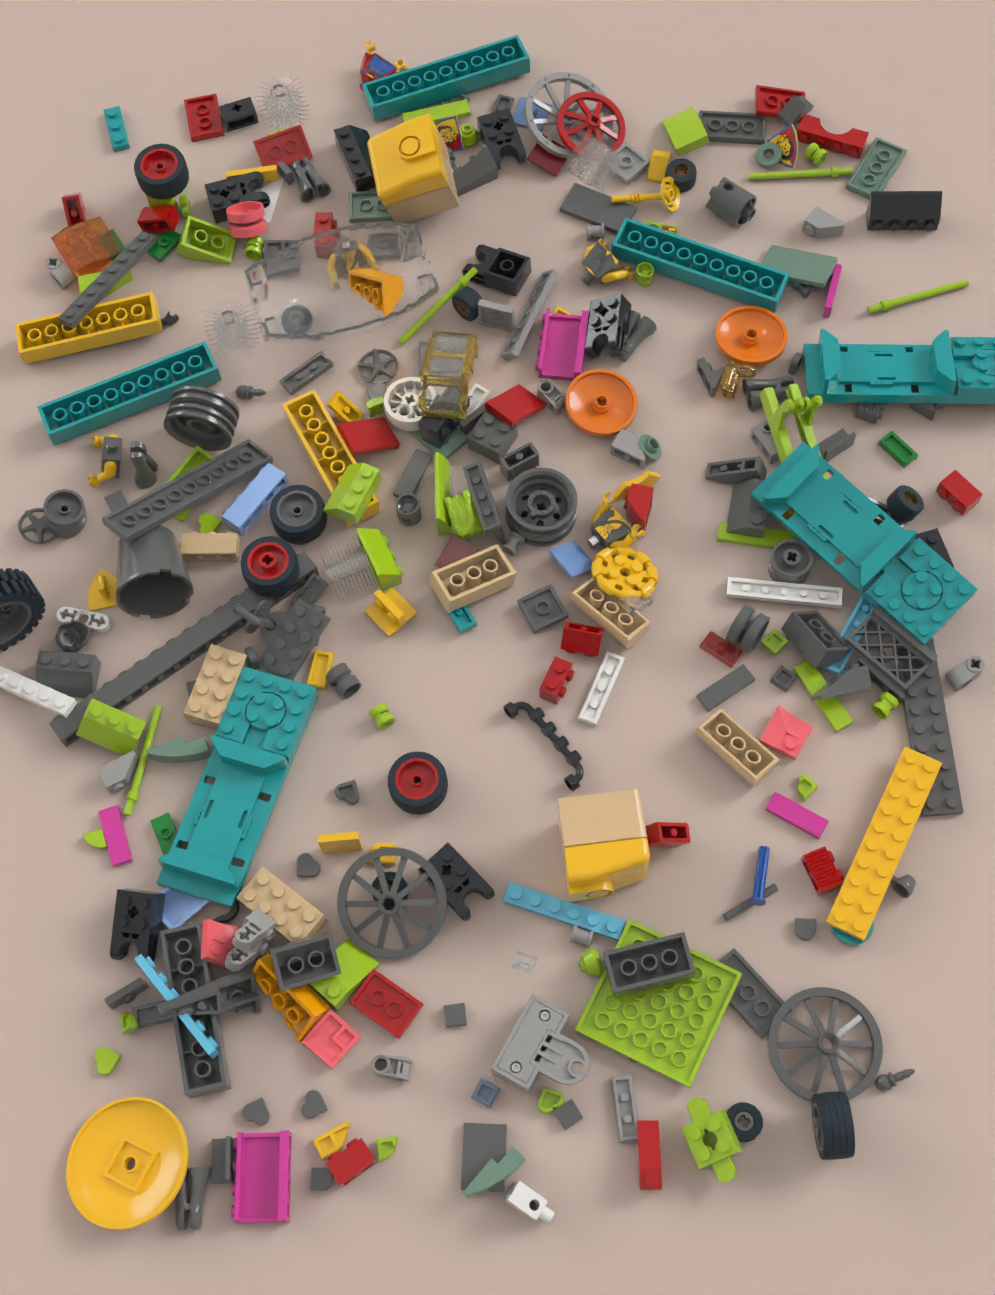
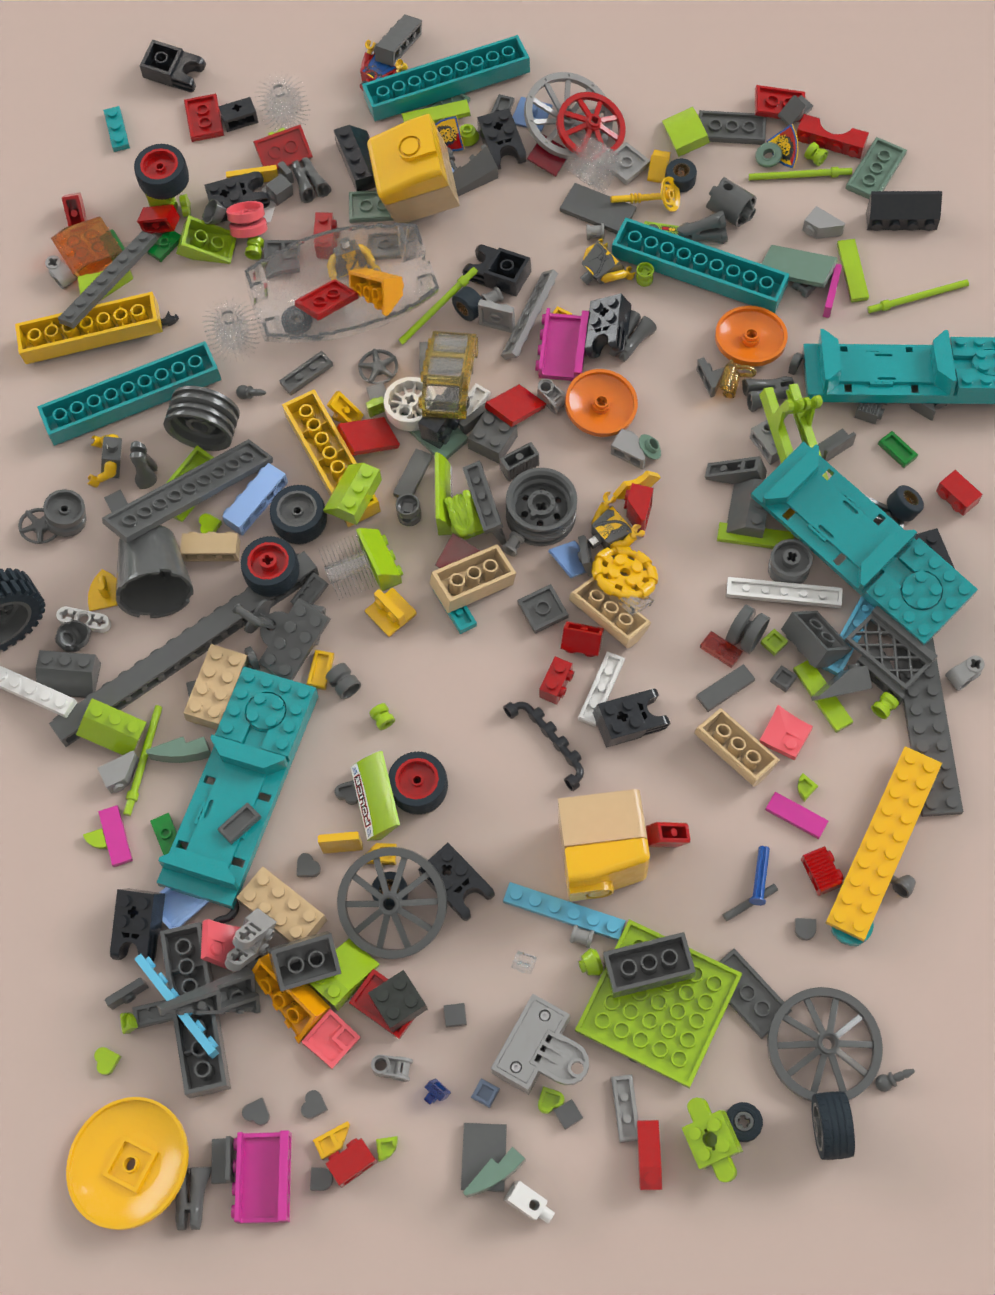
(170, 65): none -> black brick
(213, 212): none -> dark grey hat
(239, 823): none -> dark grey tile
(279, 189): none -> dark grey brick
(326, 299): none -> red tile
(375, 796): none -> lime slope
(398, 40): none -> dark grey brick
(398, 1001): none -> pearl dark grey brick
(436, 1091): none -> clear blue tile
(494, 295): none -> light grey bush
(585, 554): none -> dark grey plate
(628, 718): none -> black brick
(705, 229): none -> dark grey piece
(852, 270): none -> lime tile

